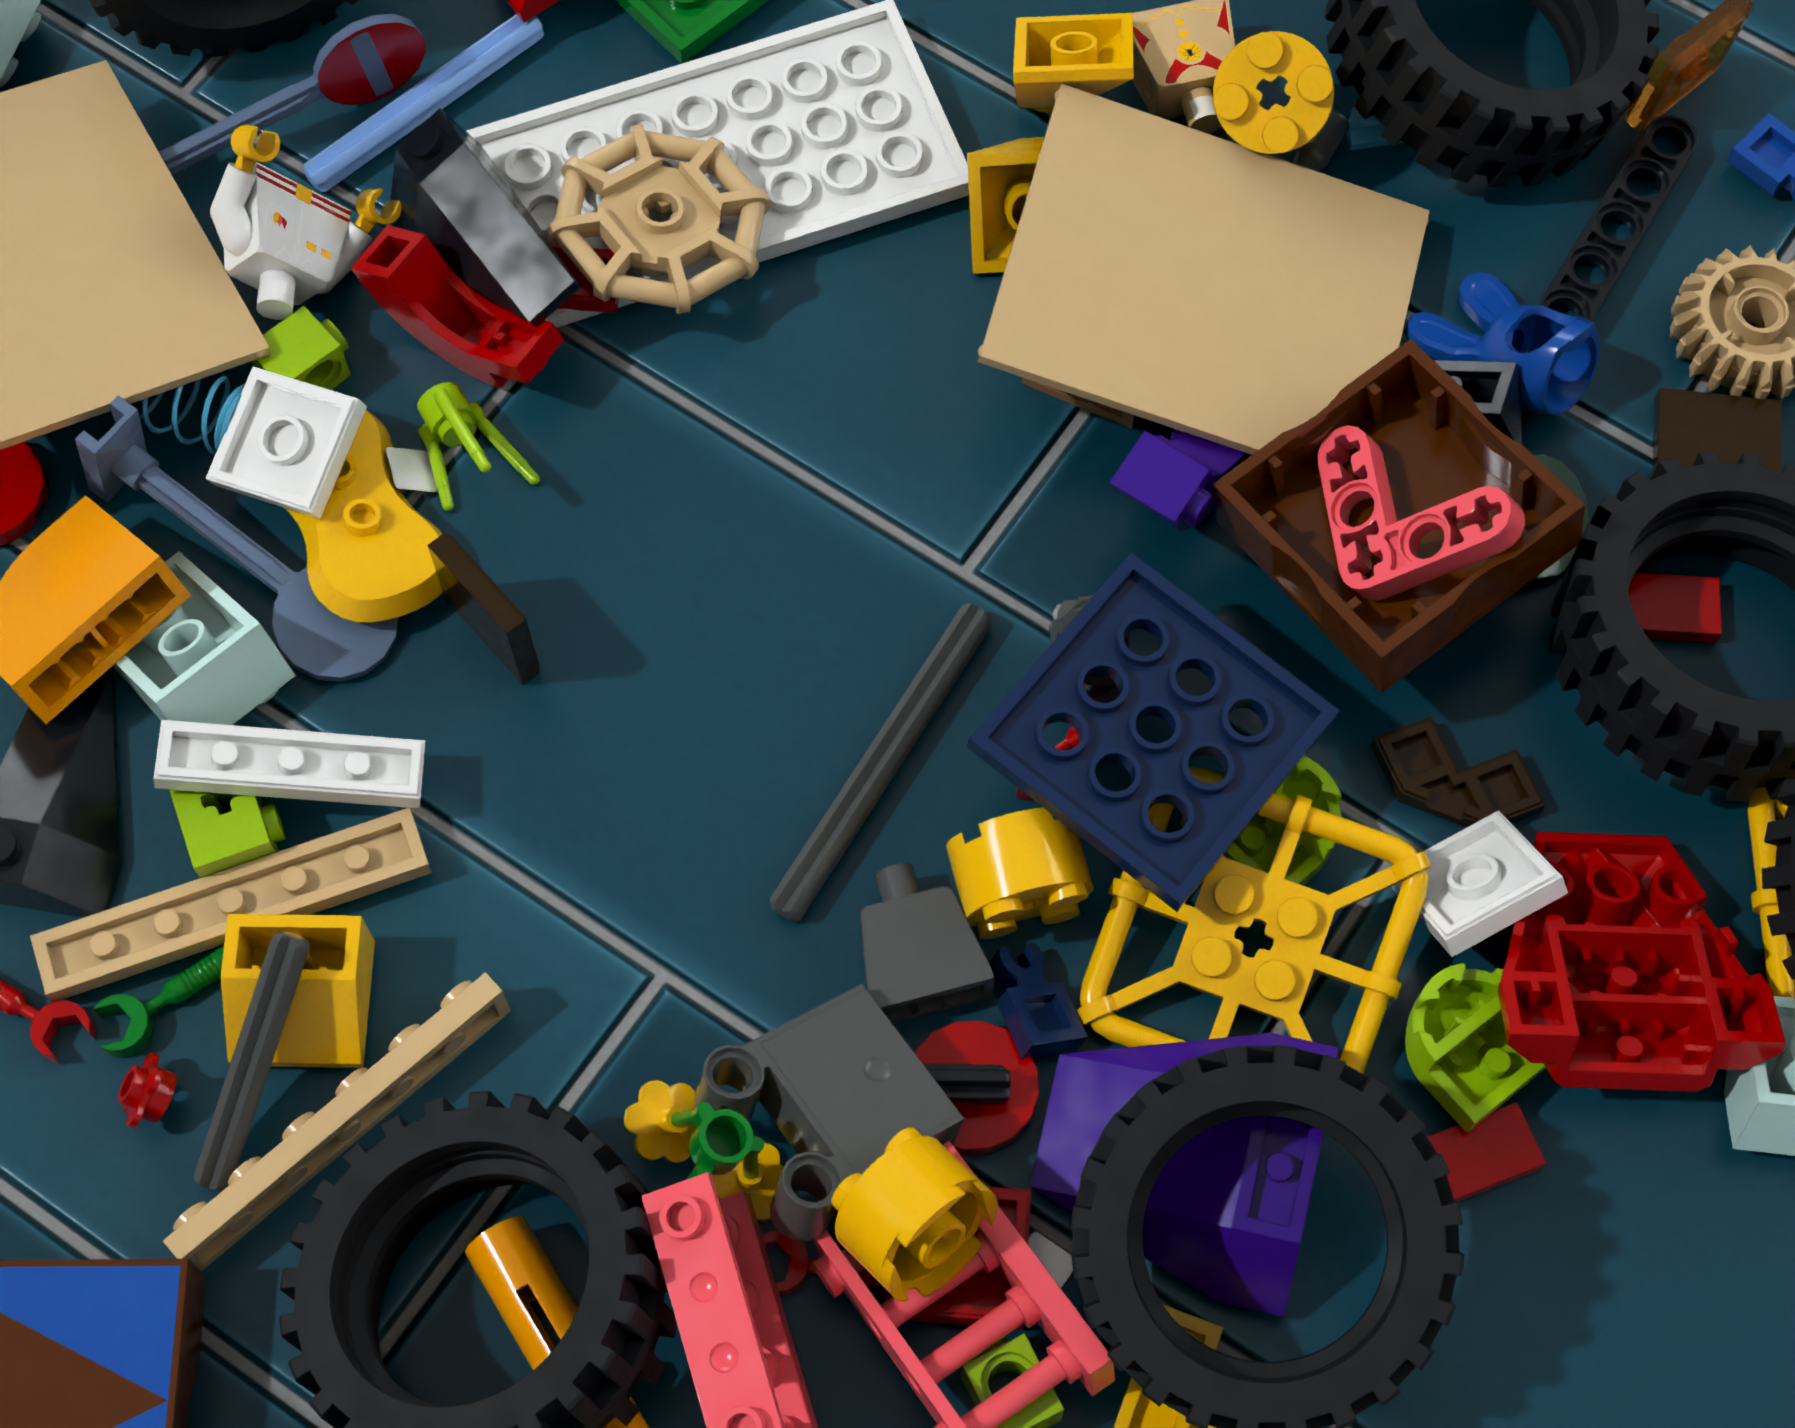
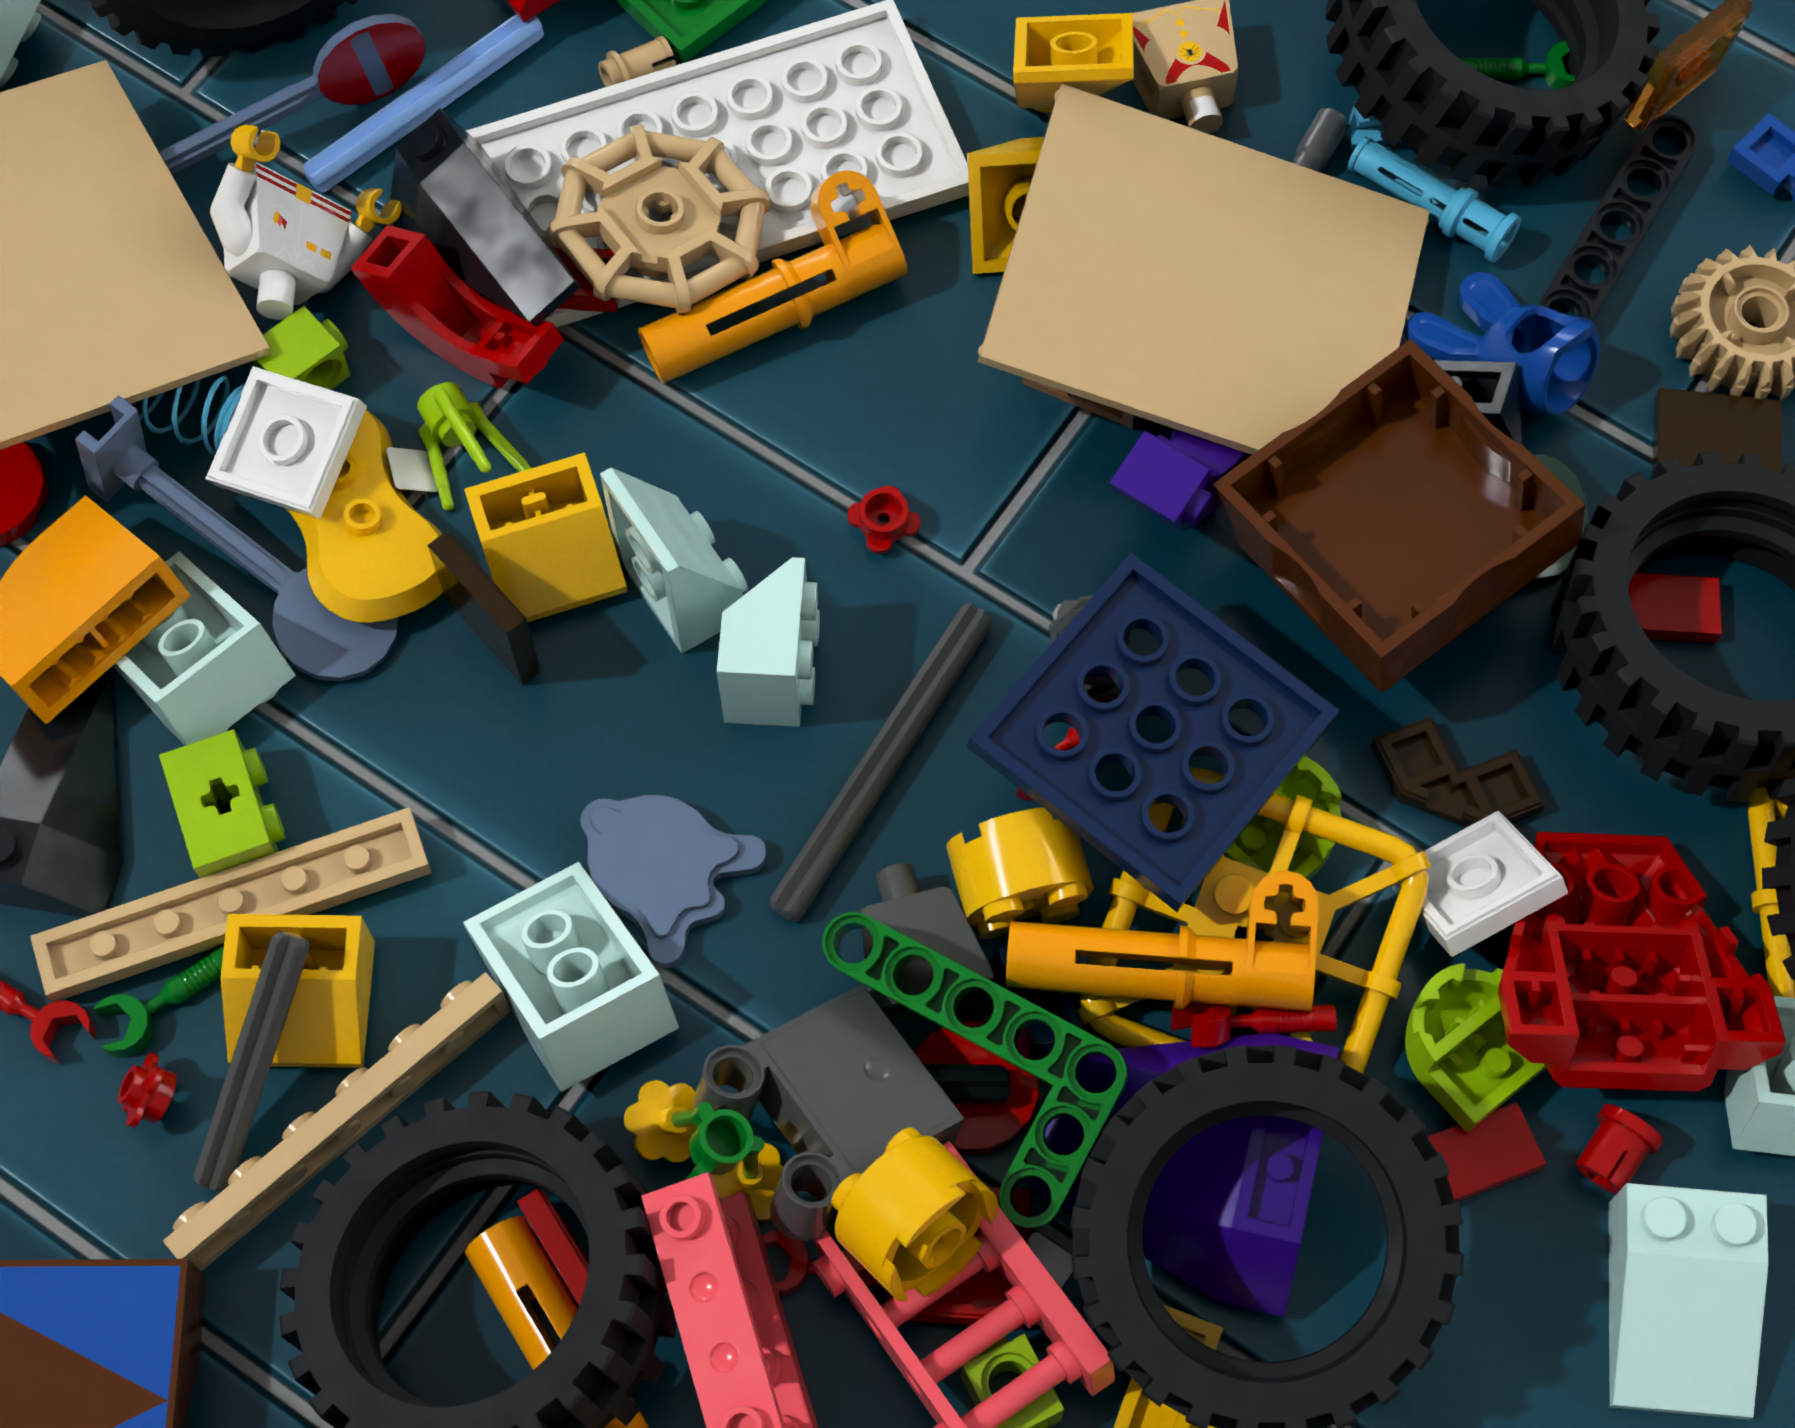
(289, 764): white tile -> none
(547, 537): none -> yellow slope
(557, 1240): none -> red tile
(572, 975): none -> light aqua slope
(636, 62): none -> tan pin
(661, 866): none -> sand blue tile
(670, 558): none -> light aqua slope
(768, 649): none -> light aqua slope
(851, 266): none -> light orange piece
(883, 502): none -> red plate
(999, 1037): none -> green beam
(1213, 1022): none -> red piece
(1260, 973): none -> light orange piece
(1267, 58): yellow brick -> none
(1396, 540): coral beam -> none
(1456, 210): none -> medium azure pin
(1516, 68): none -> green piece
(1617, 1148): none -> red bush
(1686, 1299): none -> light aqua slope

